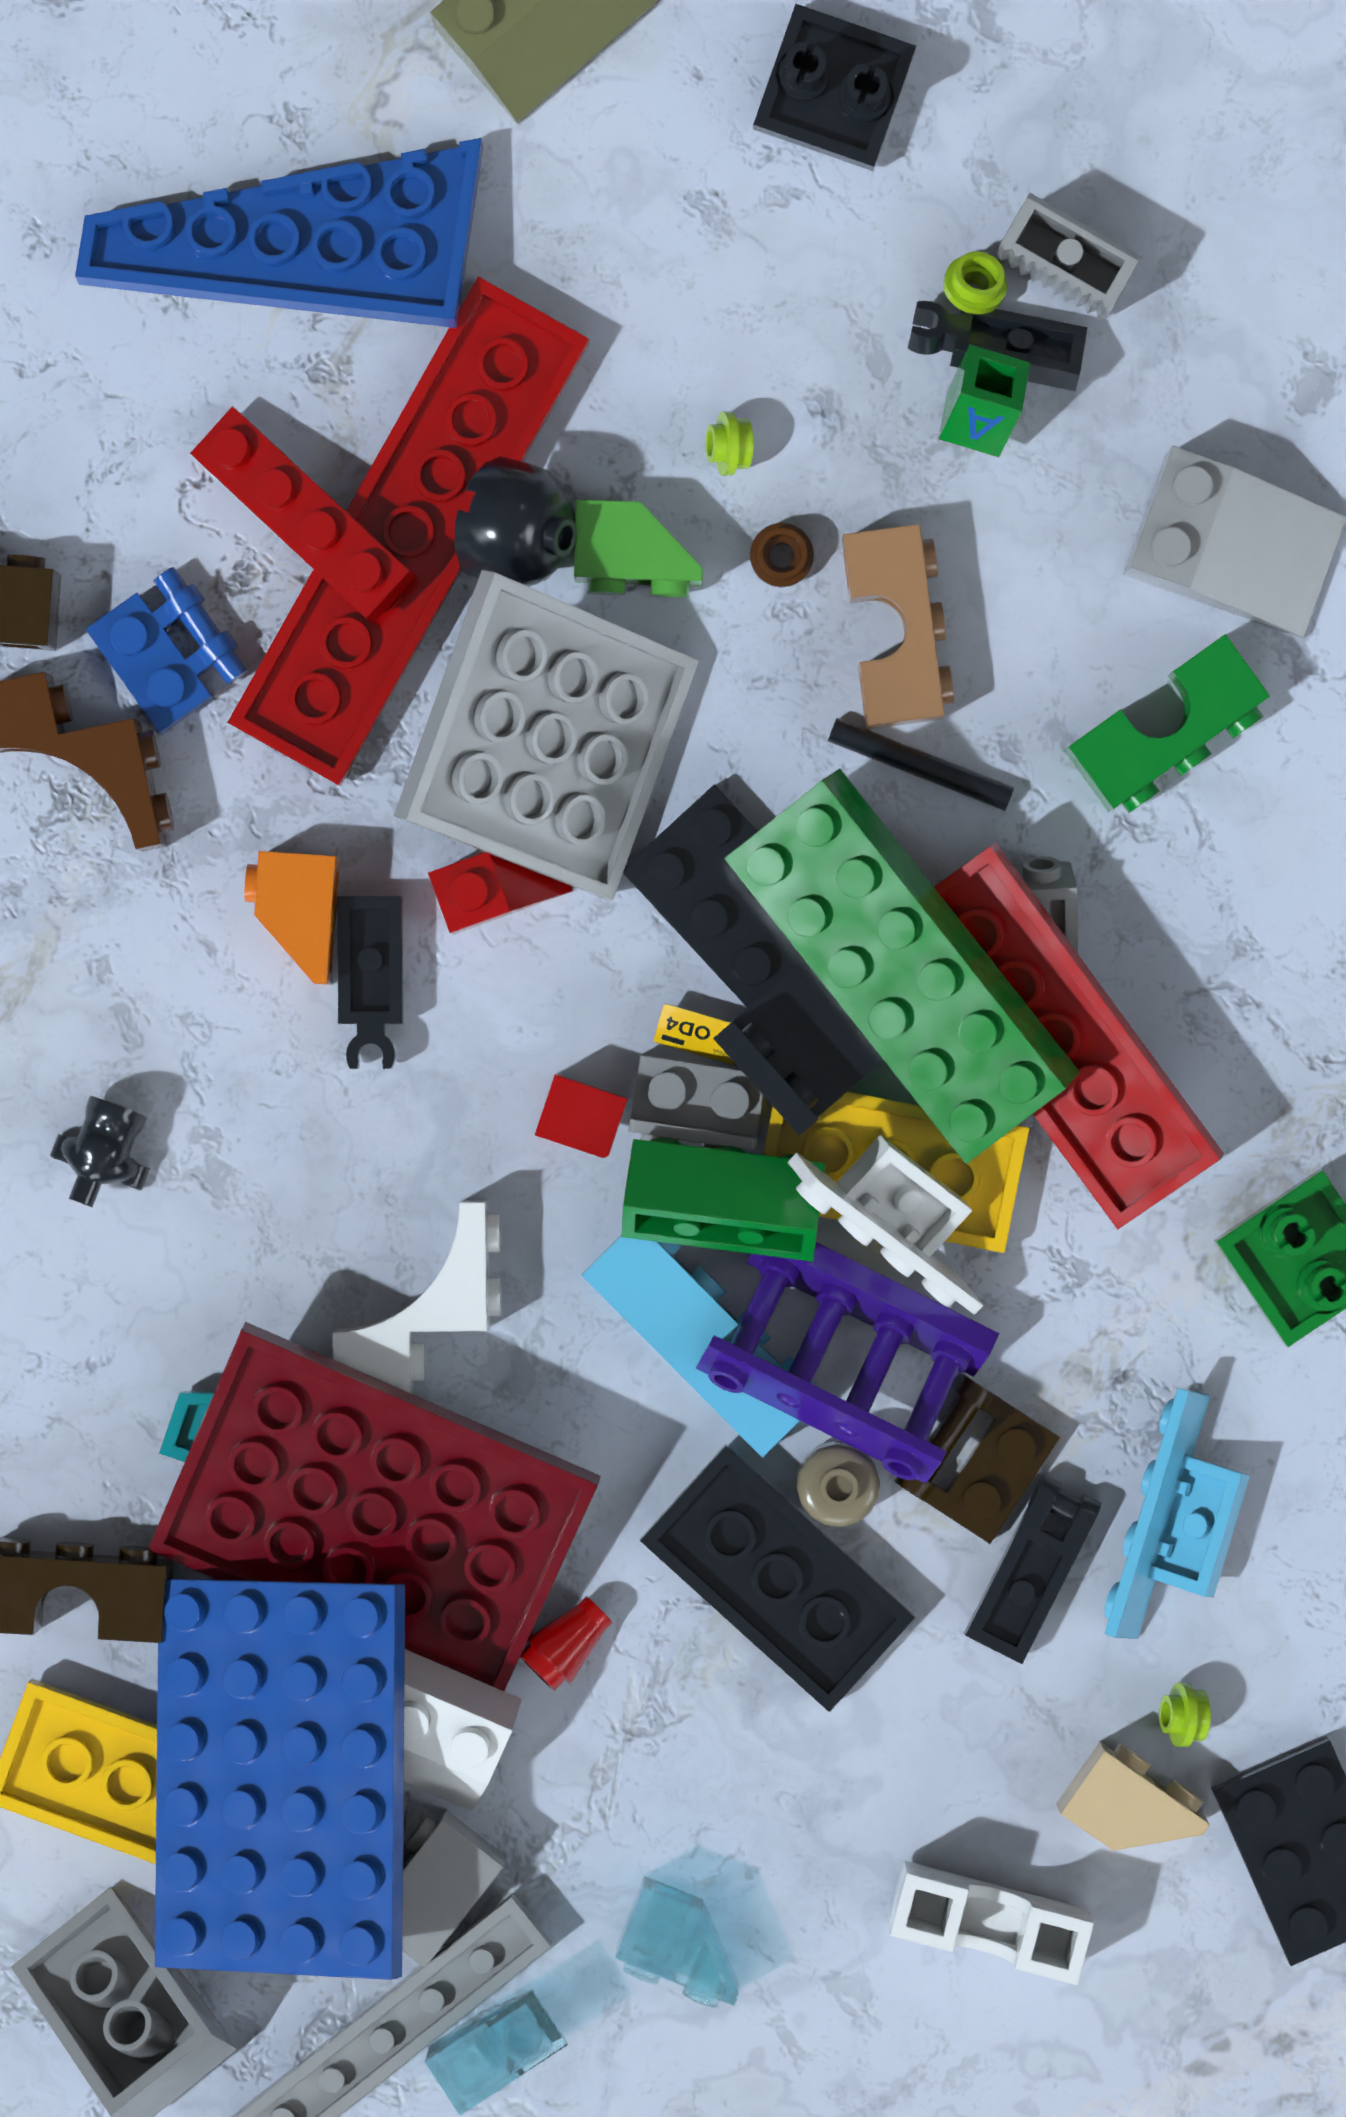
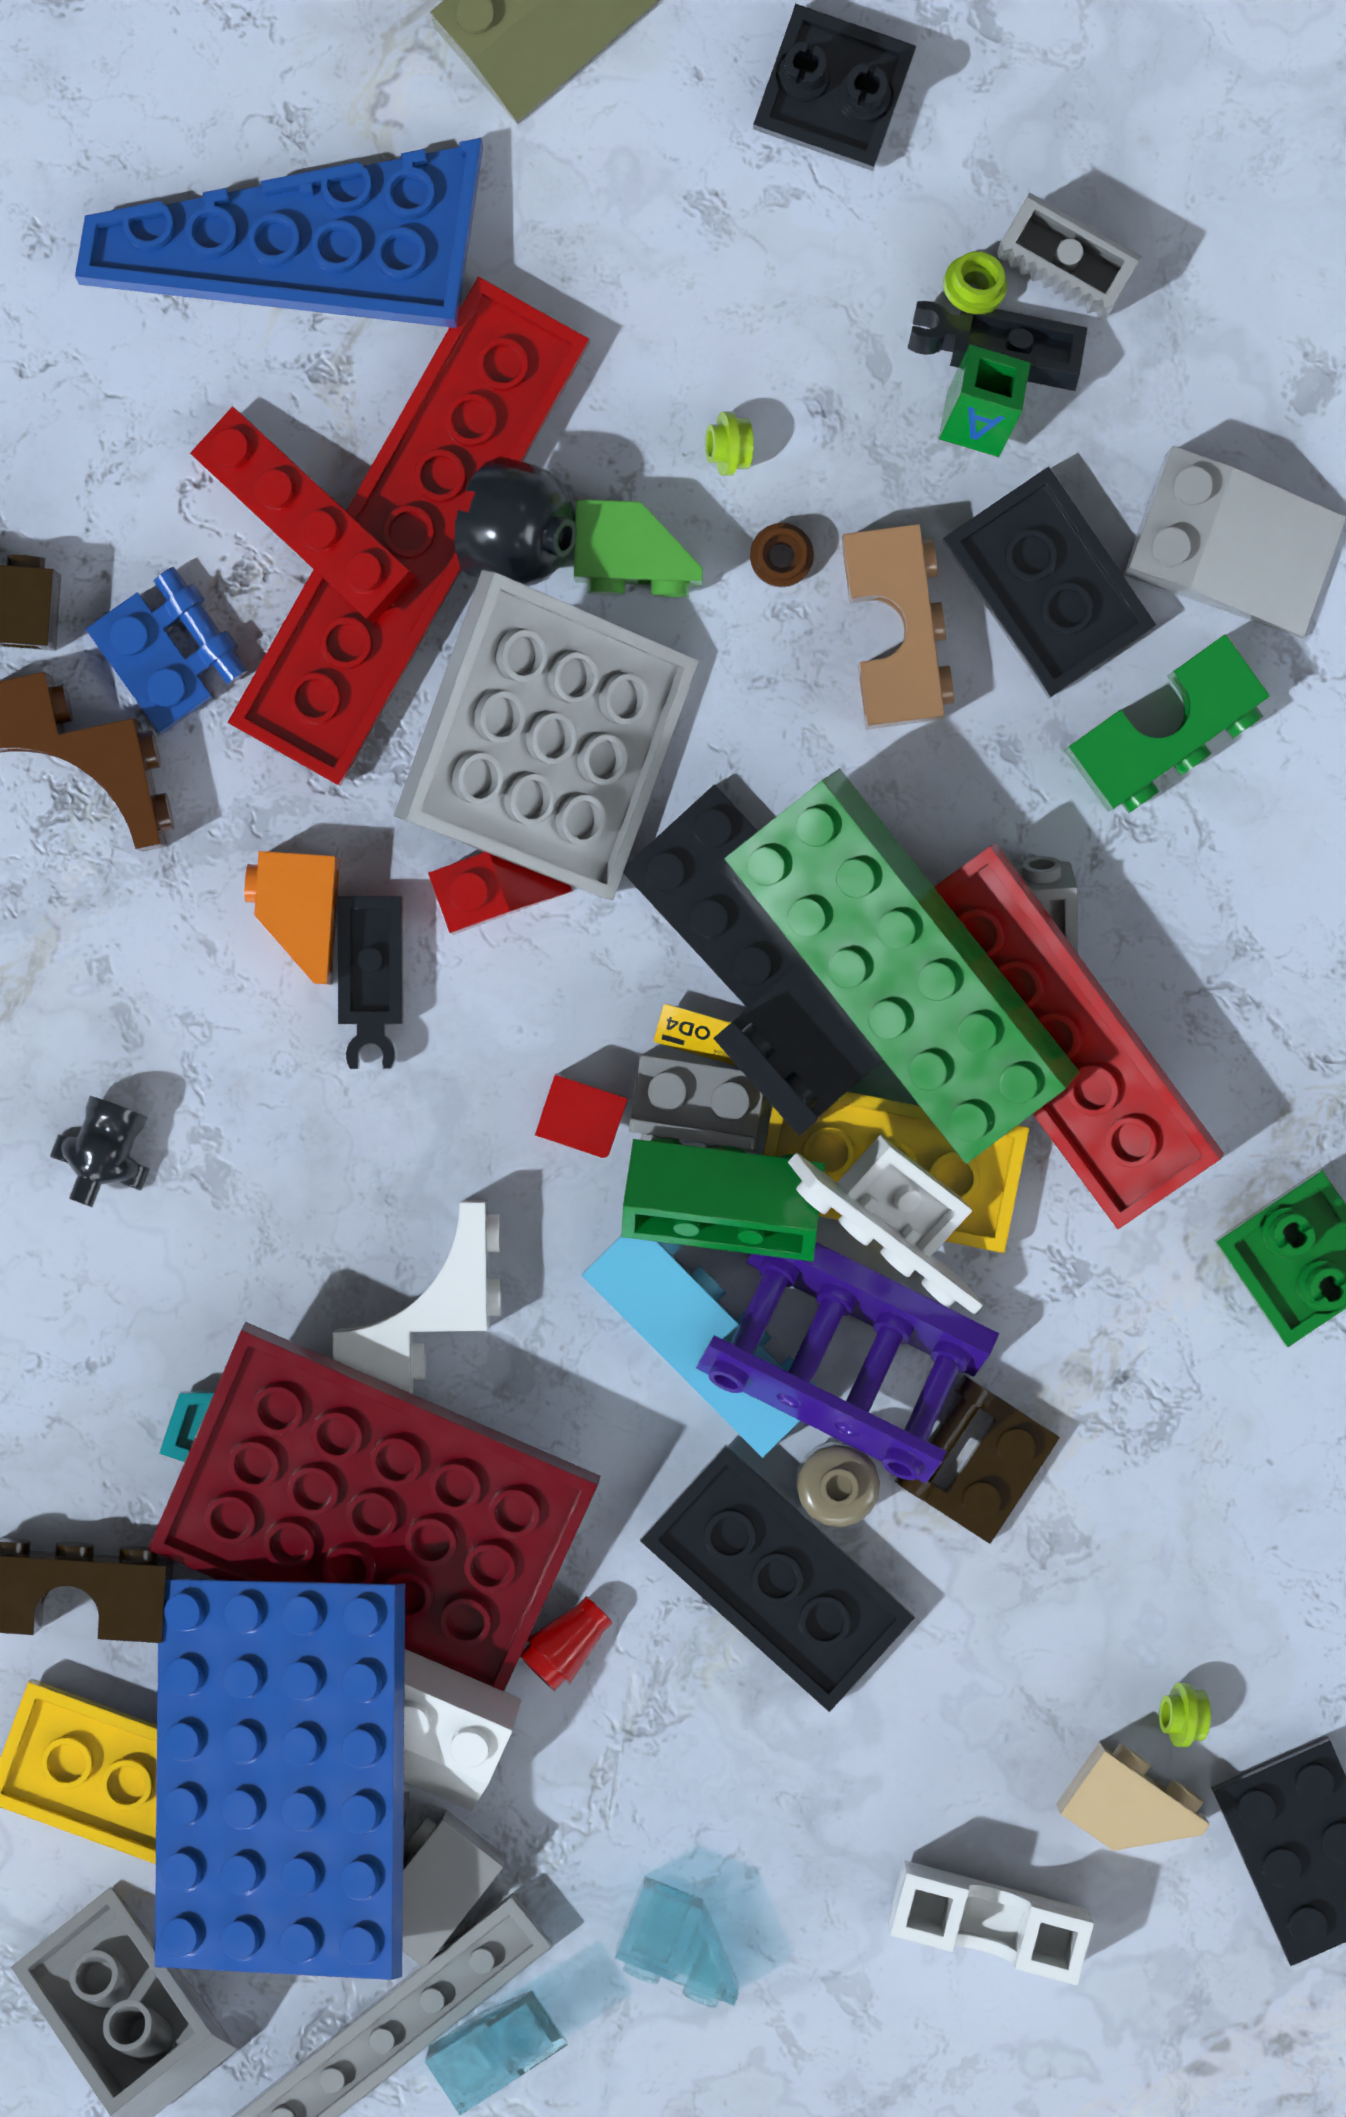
(920, 764): black bar -> none
(1031, 1571): black plate -> none
(1048, 582): none -> black plate
(1182, 1522): medium azure bracket -> none

